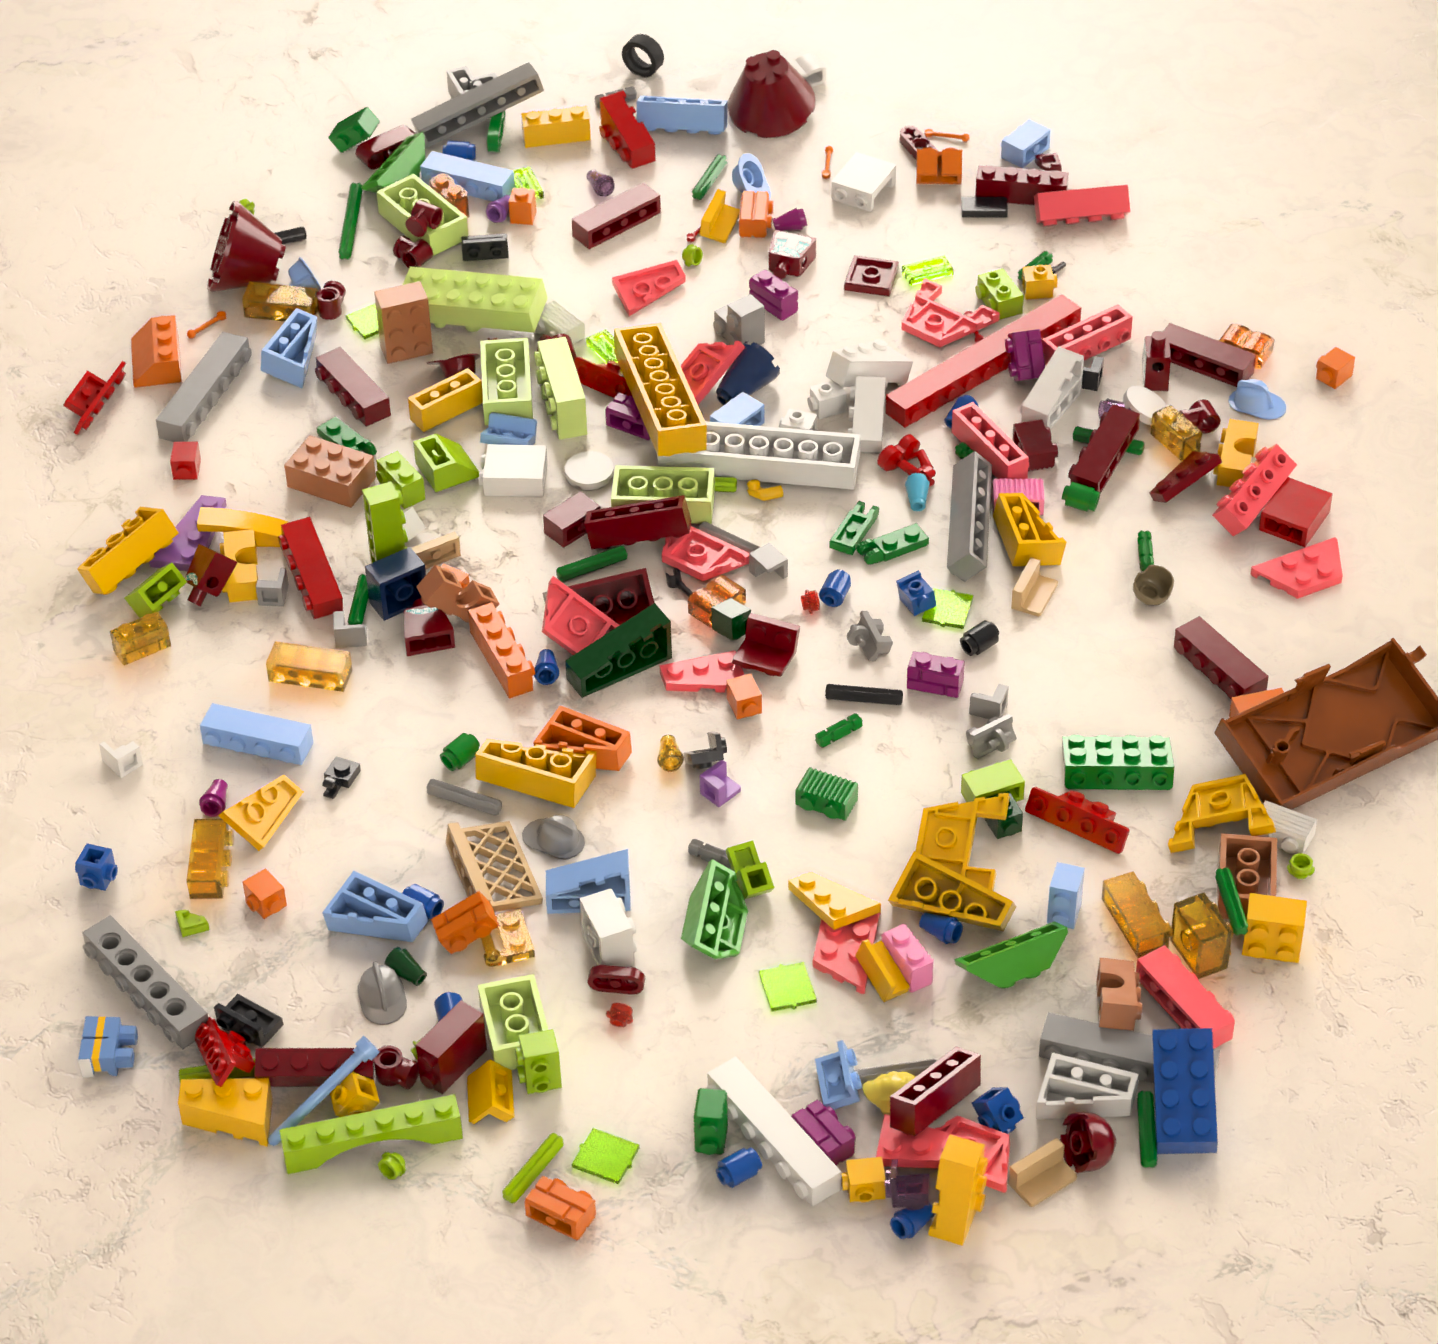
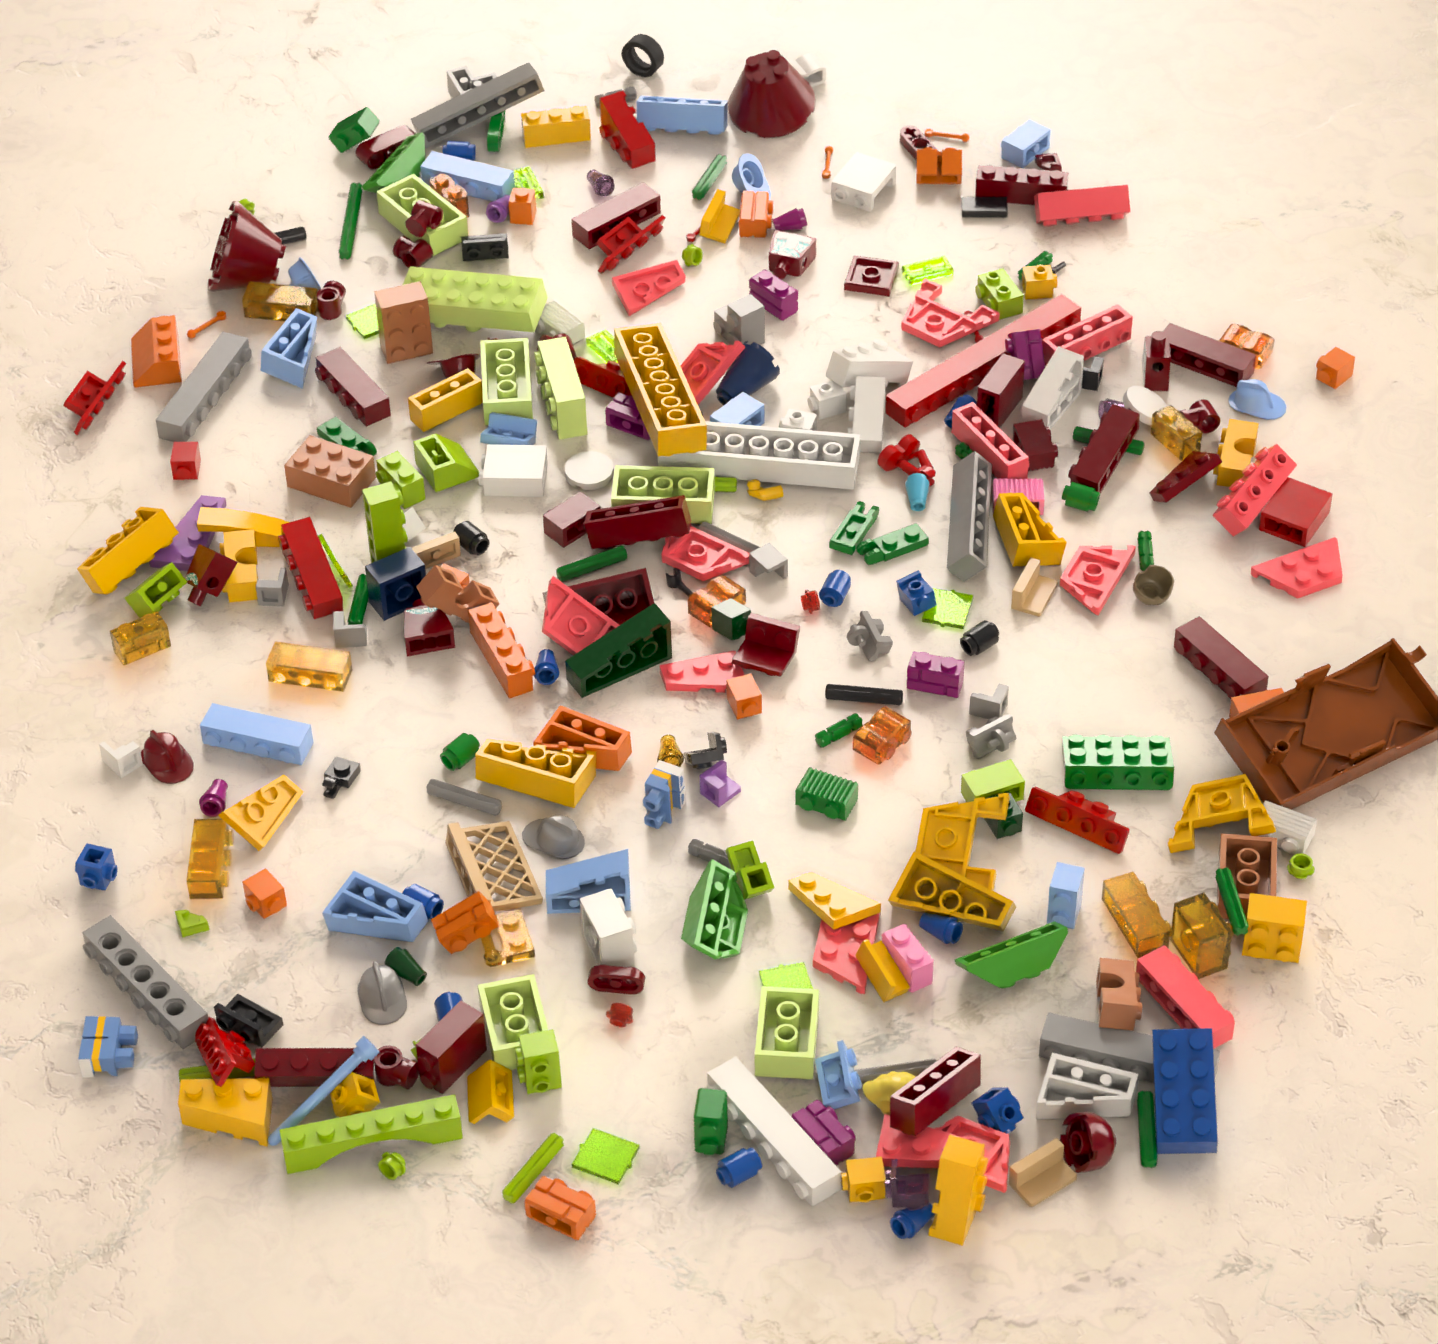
(166, 758): none -> dark red piece
(335, 561): none -> clear neon green piece
(472, 538): none -> black brick
(623, 239): none -> red bracket
(663, 792): none -> medium blue hips
(787, 1032): none -> yellowish green brick
(882, 735): none -> clear orange brick
(1001, 388): none -> dark red brick
(1095, 573): none -> coral wing

